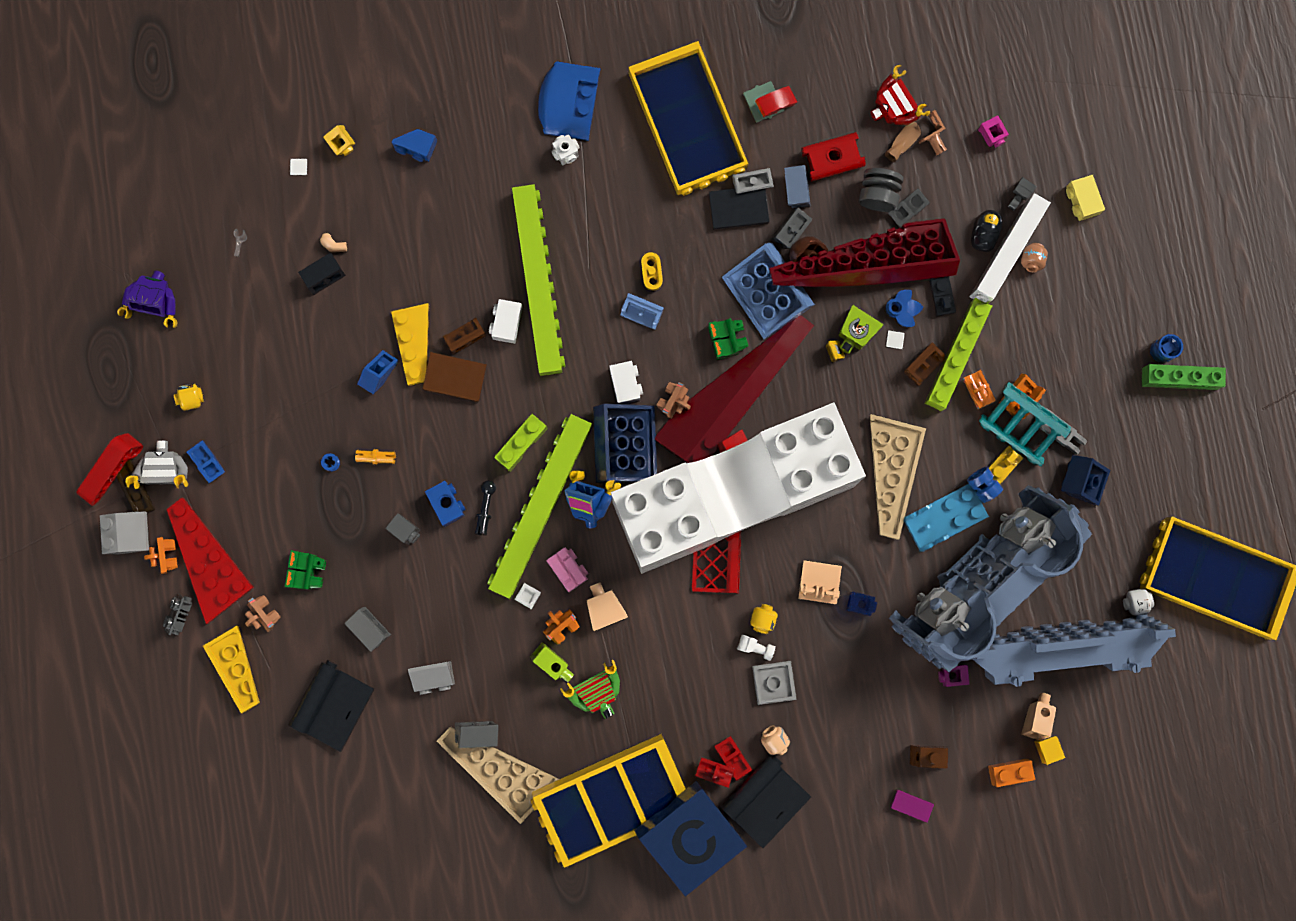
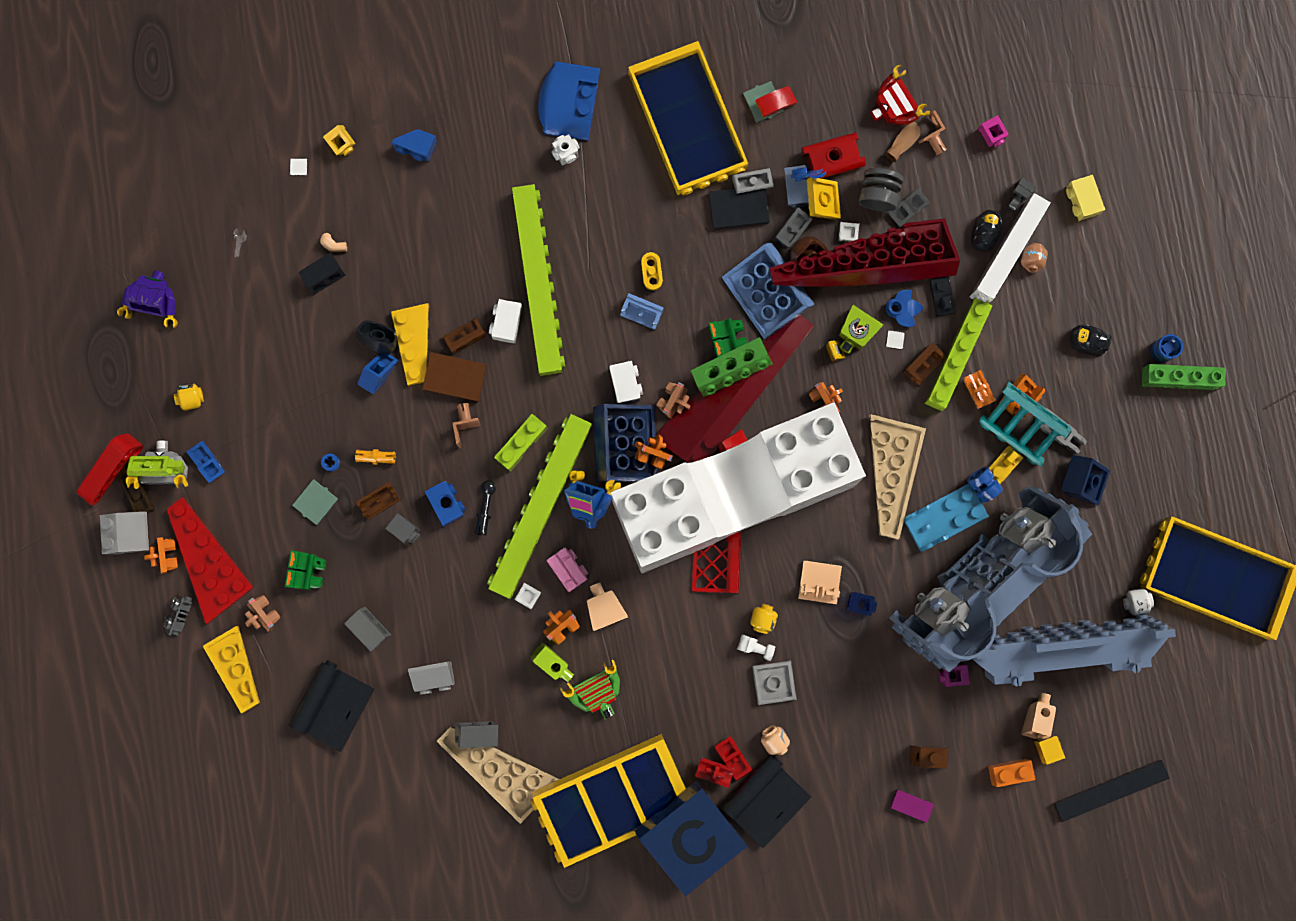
(154, 466): none -> lime hinge
(315, 502): none -> sand green piece
(377, 337): none -> black piece
(378, 500): none -> reddish brown hinge
(465, 422): none -> nougat bracket
(645, 450): none -> orange hips
(736, 359): none -> bright green brick
(801, 174): none -> blue plate
(822, 392): none -> orange hips
(823, 198): none -> yellow plate
(848, 232): none -> white tile
(1090, 340): none -> black piece
(1111, 790): none -> black tile

